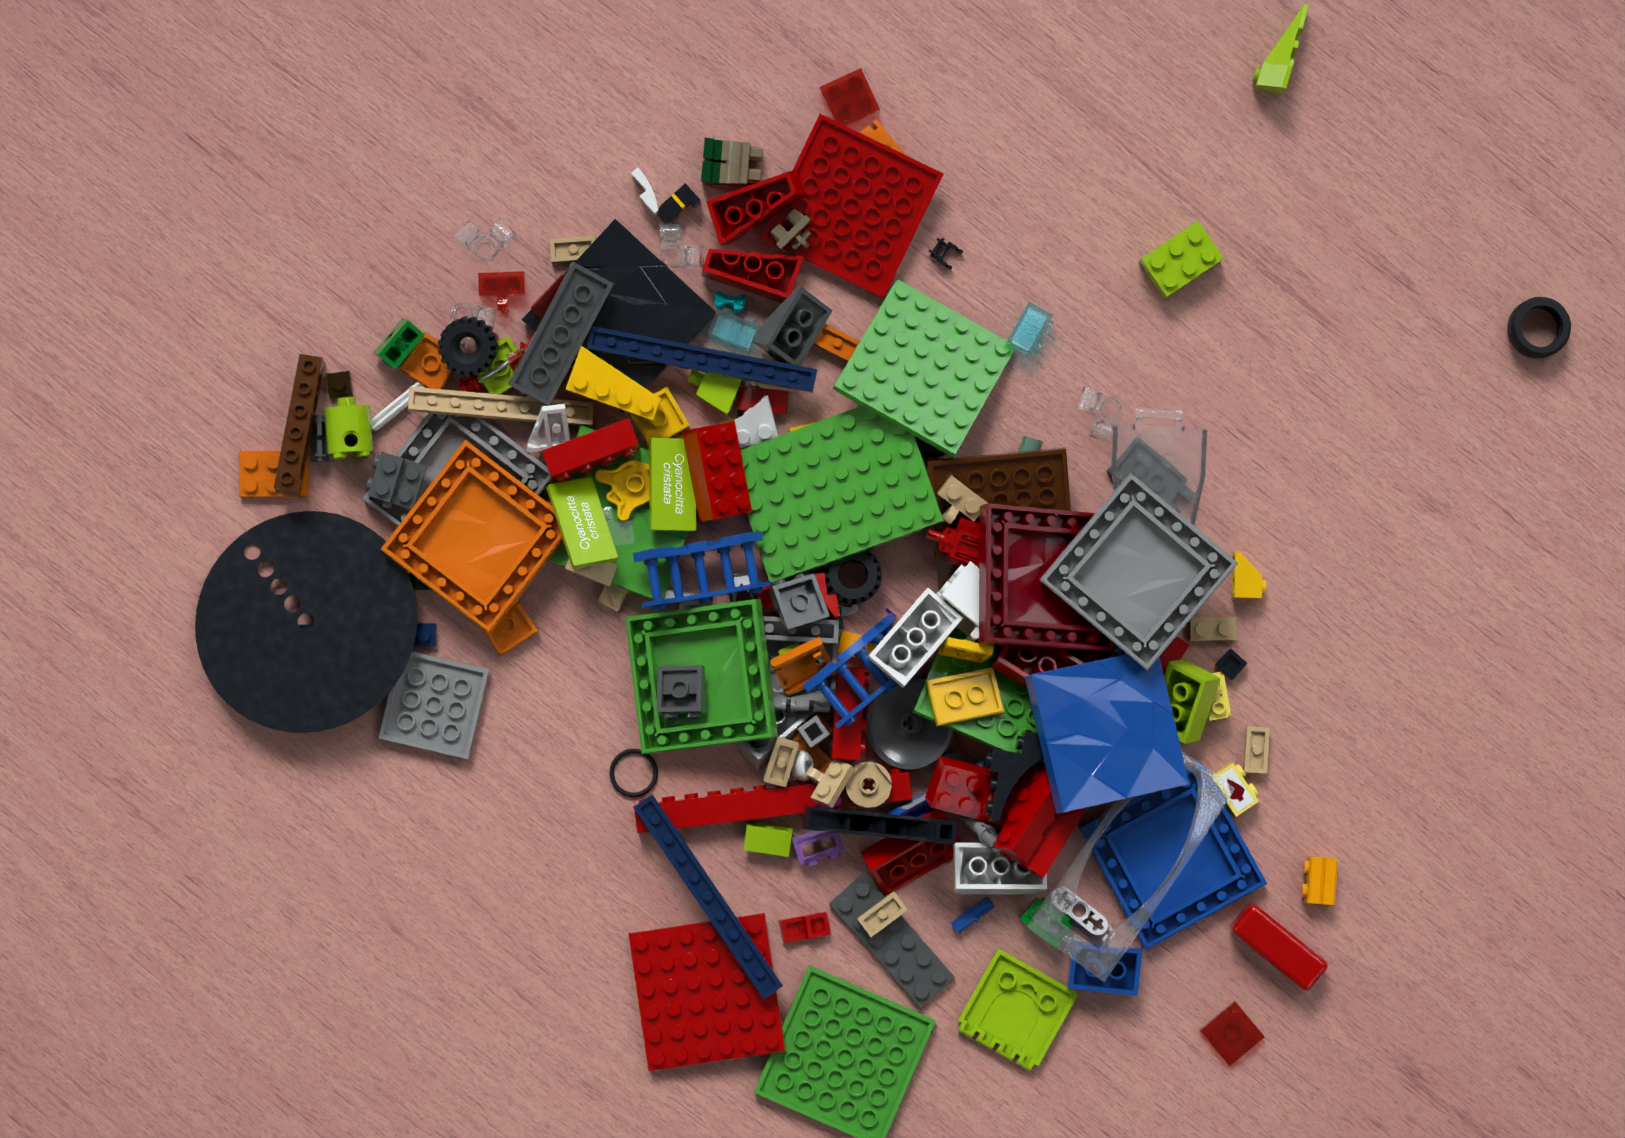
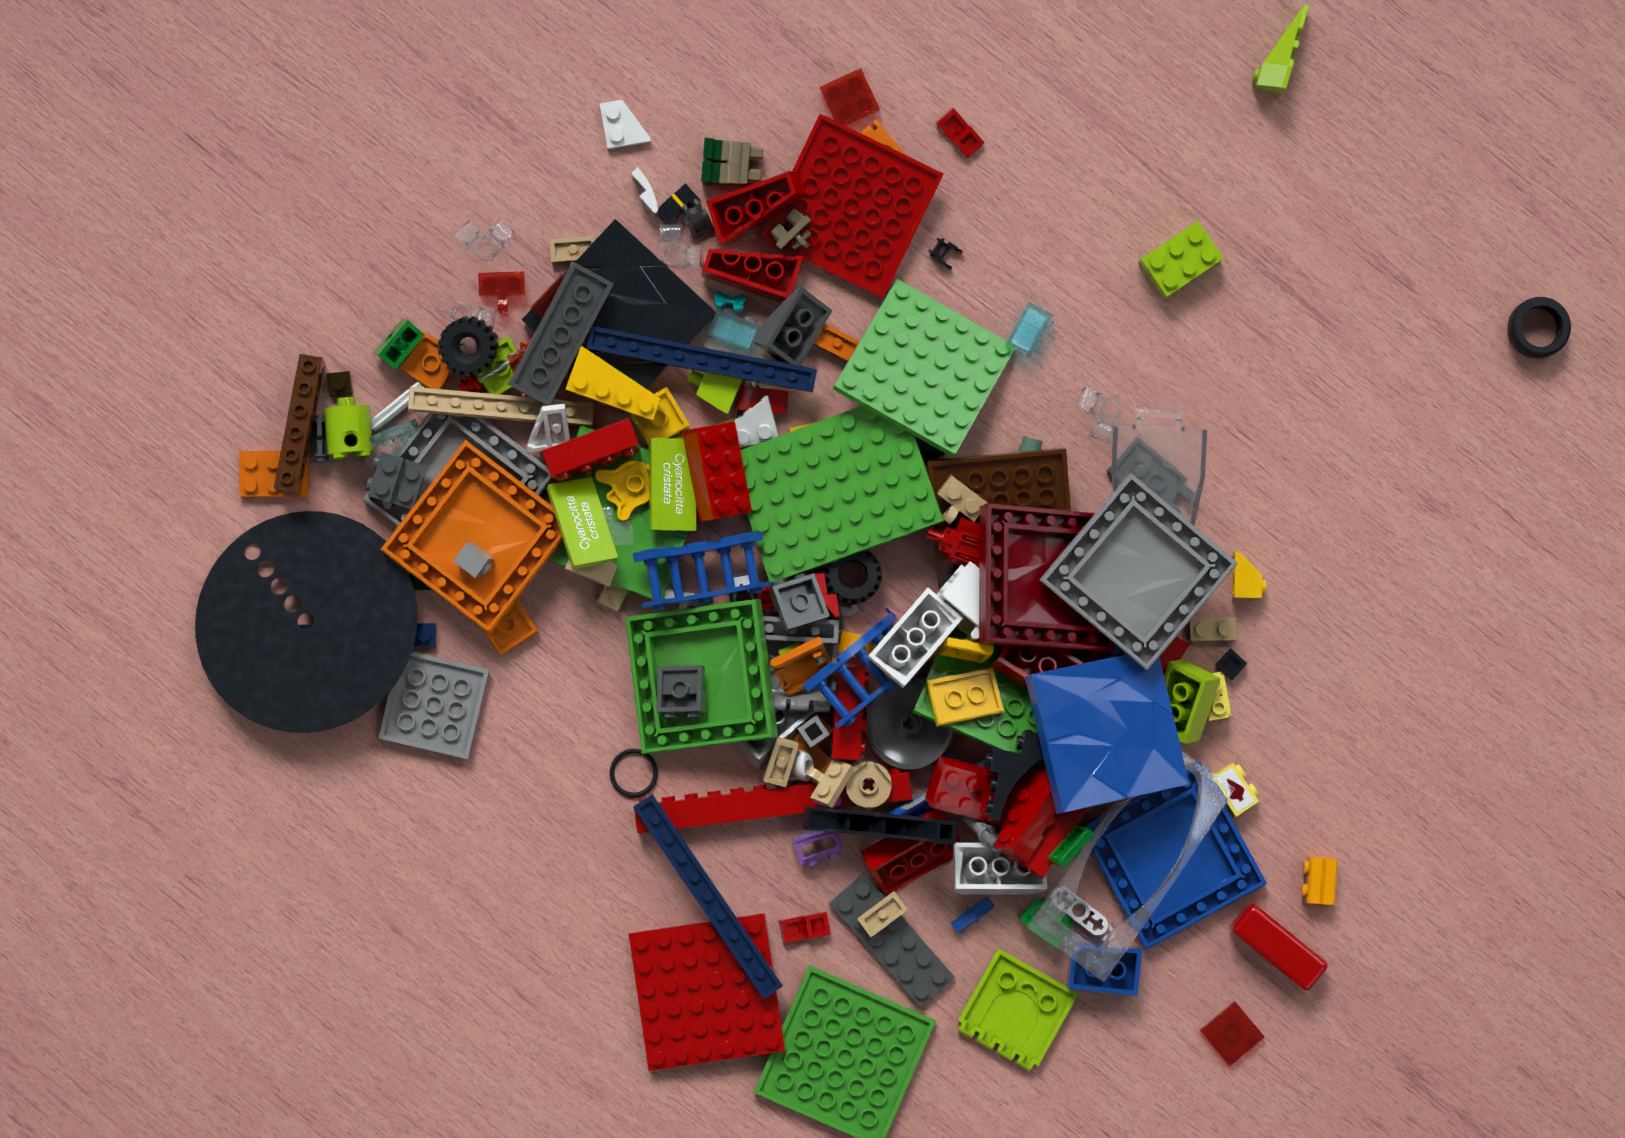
(400, 431): none -> clear light blue plate
(474, 560): none -> light grey brick
(621, 126): none -> white wing
(697, 220): none -> dark grey plate
(768, 838): lime hinge -> none
(959, 132): none -> red slope
(1070, 846): none -> green plate
(1256, 749): tan plate -> none

